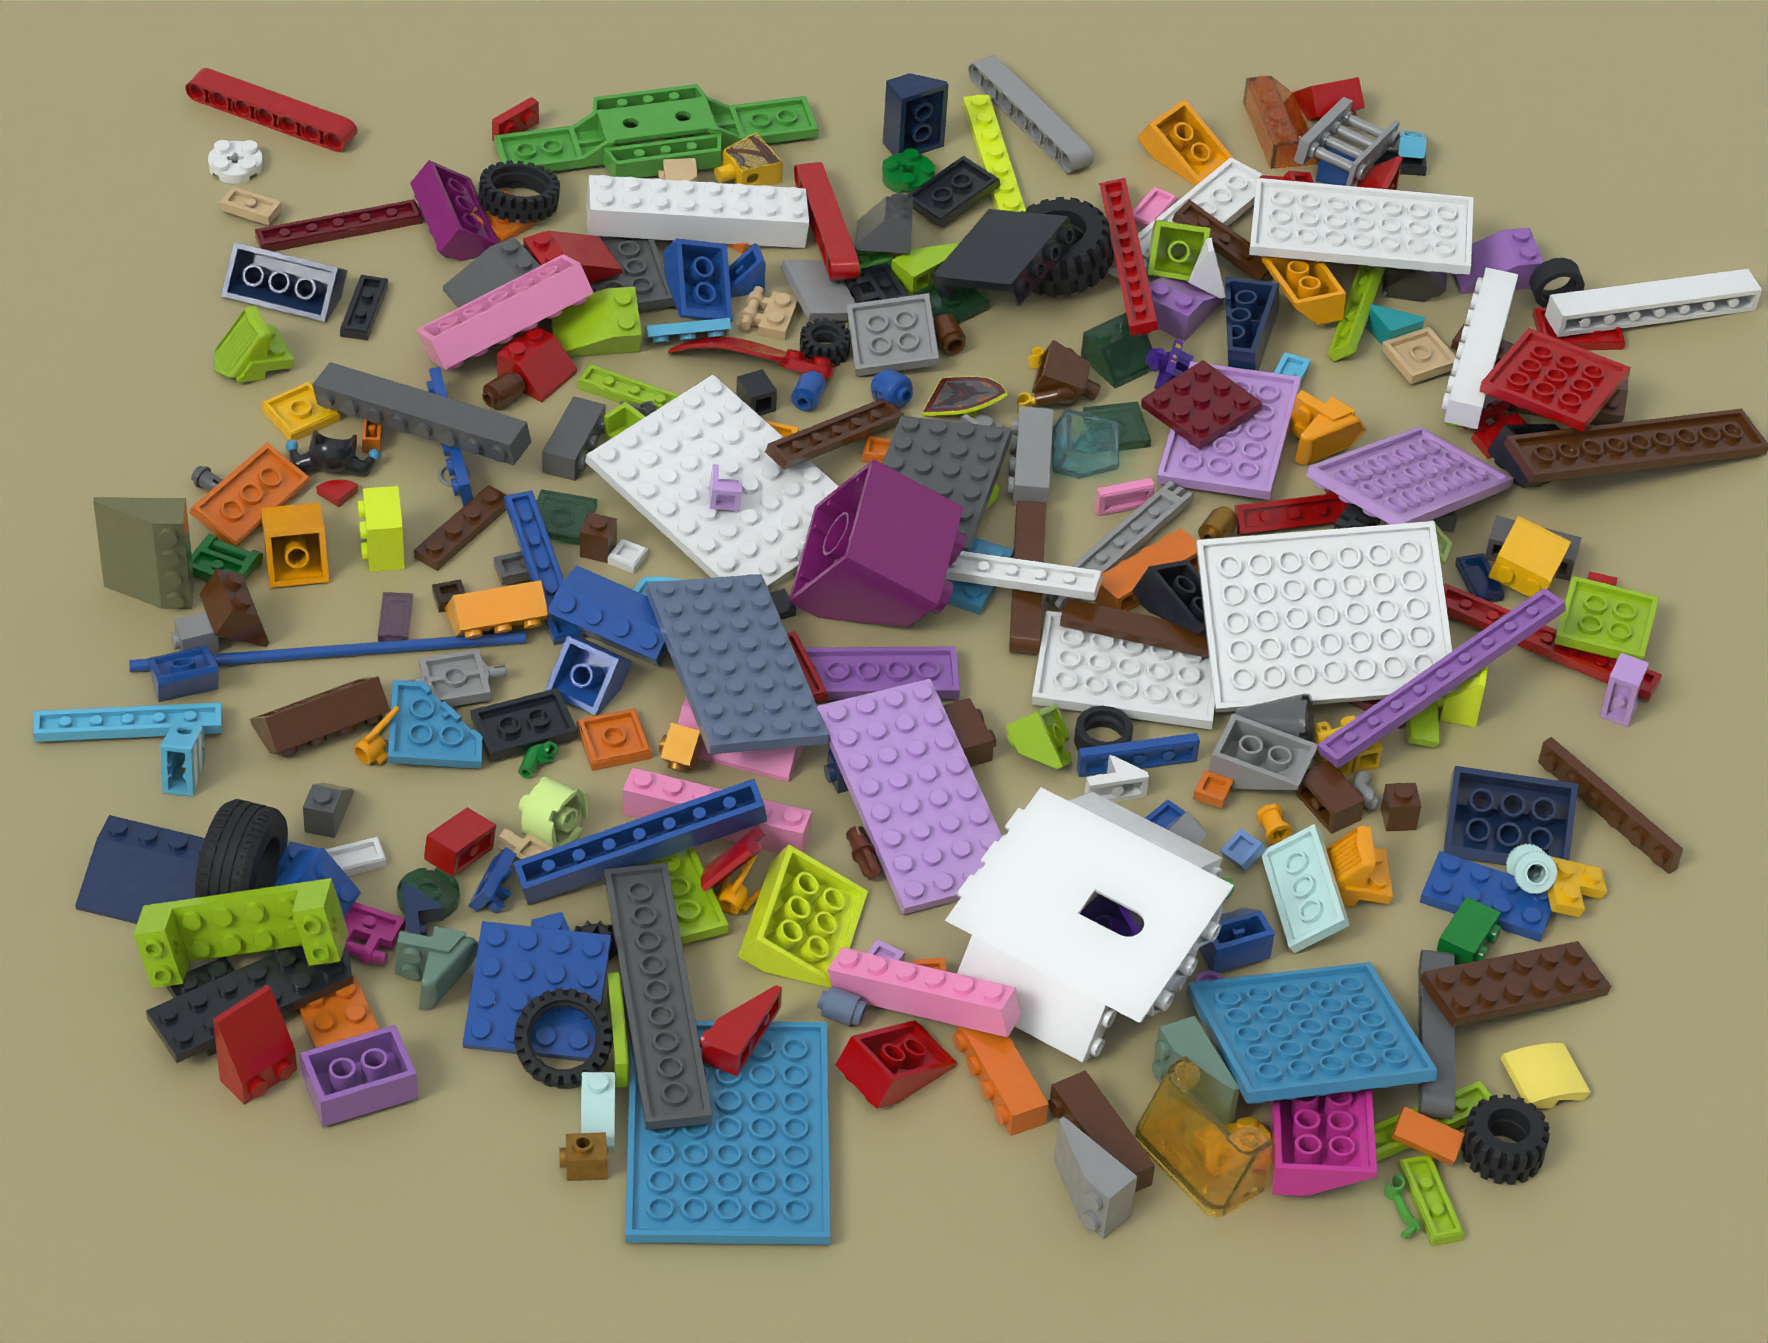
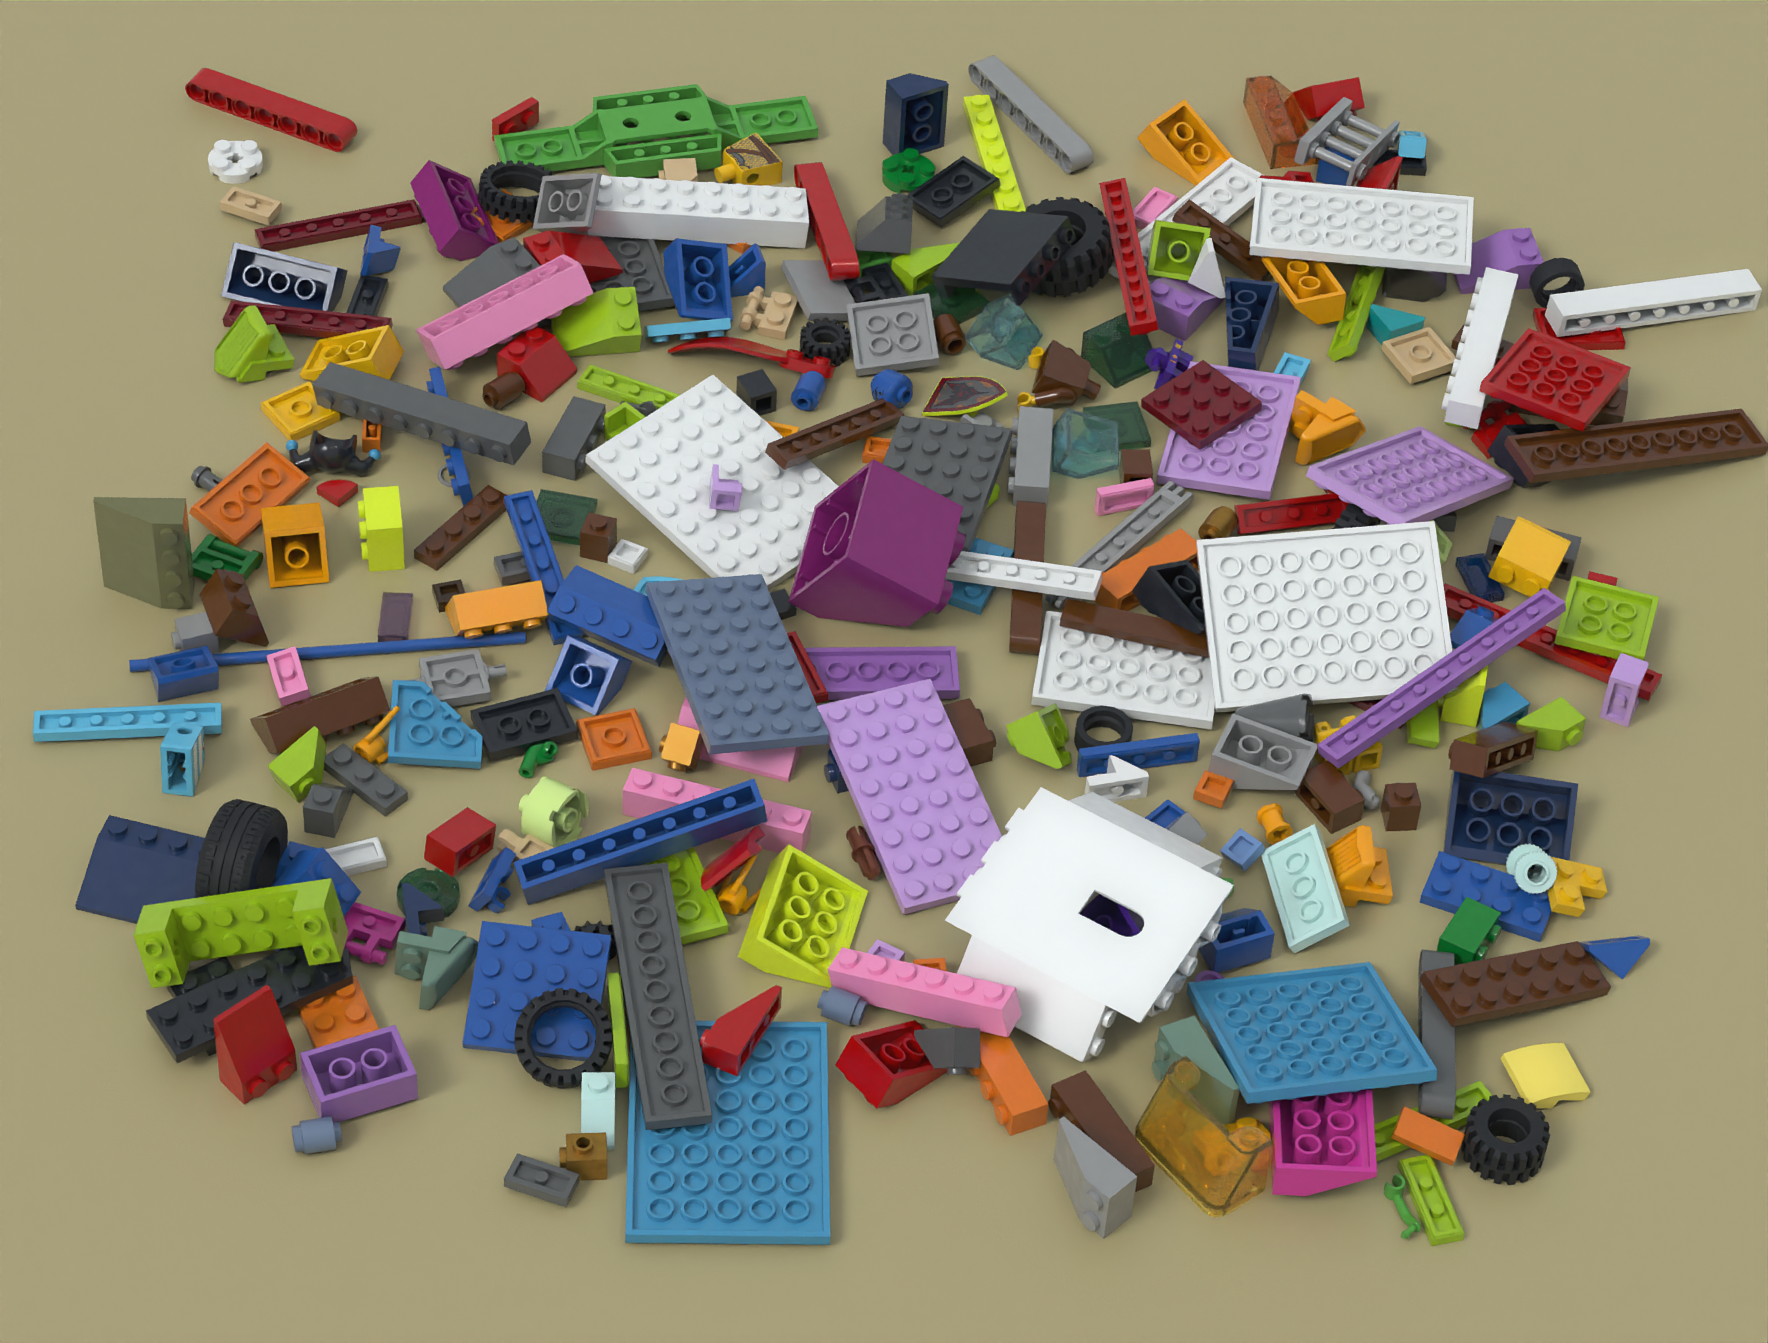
(288, 676): none -> bright pink plate
(300, 765): none -> lime slope
(307, 321): none -> dark red tile
(316, 1135): none -> sand blue brick
(365, 780): none -> dark grey plate
(369, 351): none -> yellow slope
(377, 254): none -> blue slope
(541, 1180): none -> dark grey plate
(567, 203): none -> light grey slope
(951, 1048): none -> dark grey slope
(1004, 333): none -> clear light blue slope
(1135, 465): none -> reddish brown brick
(1471, 624): none -> blue slope
(1493, 749): none -> reddish brown brick
(1501, 705): none -> dark azure slope
(1556, 724): none -> lime slope
(1611, 806): reddish brown plate -> none
(1617, 953): none -> blue slope

